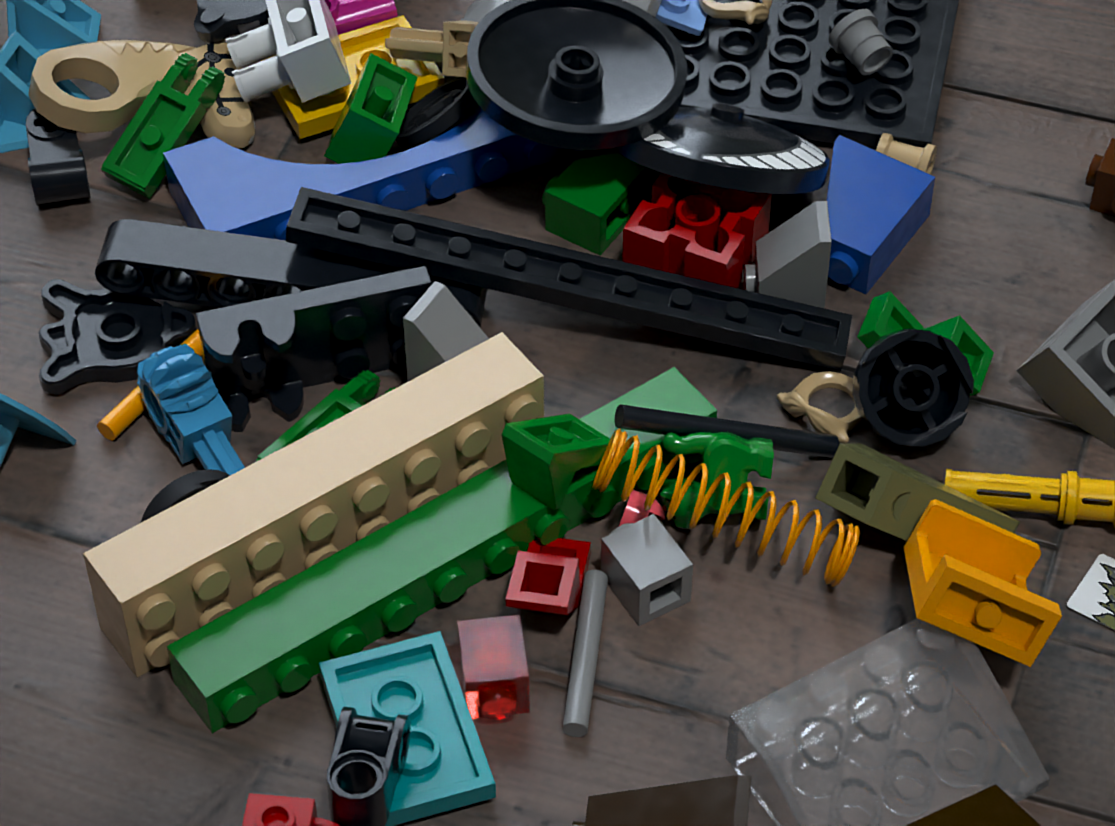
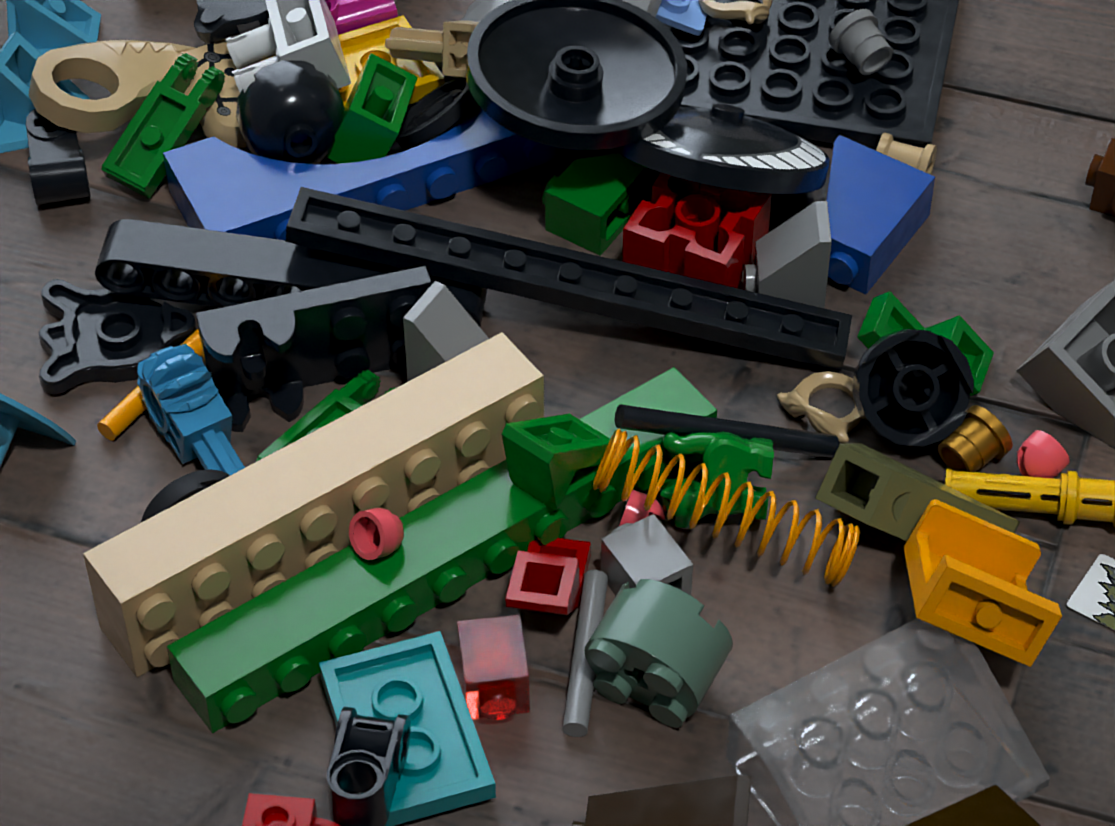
(290, 113): none -> black cylinder
(375, 527): none -> coral hinge
(657, 650): none -> sand green brick
(975, 441): none -> pearl gold piece
(1041, 456): none -> coral hinge

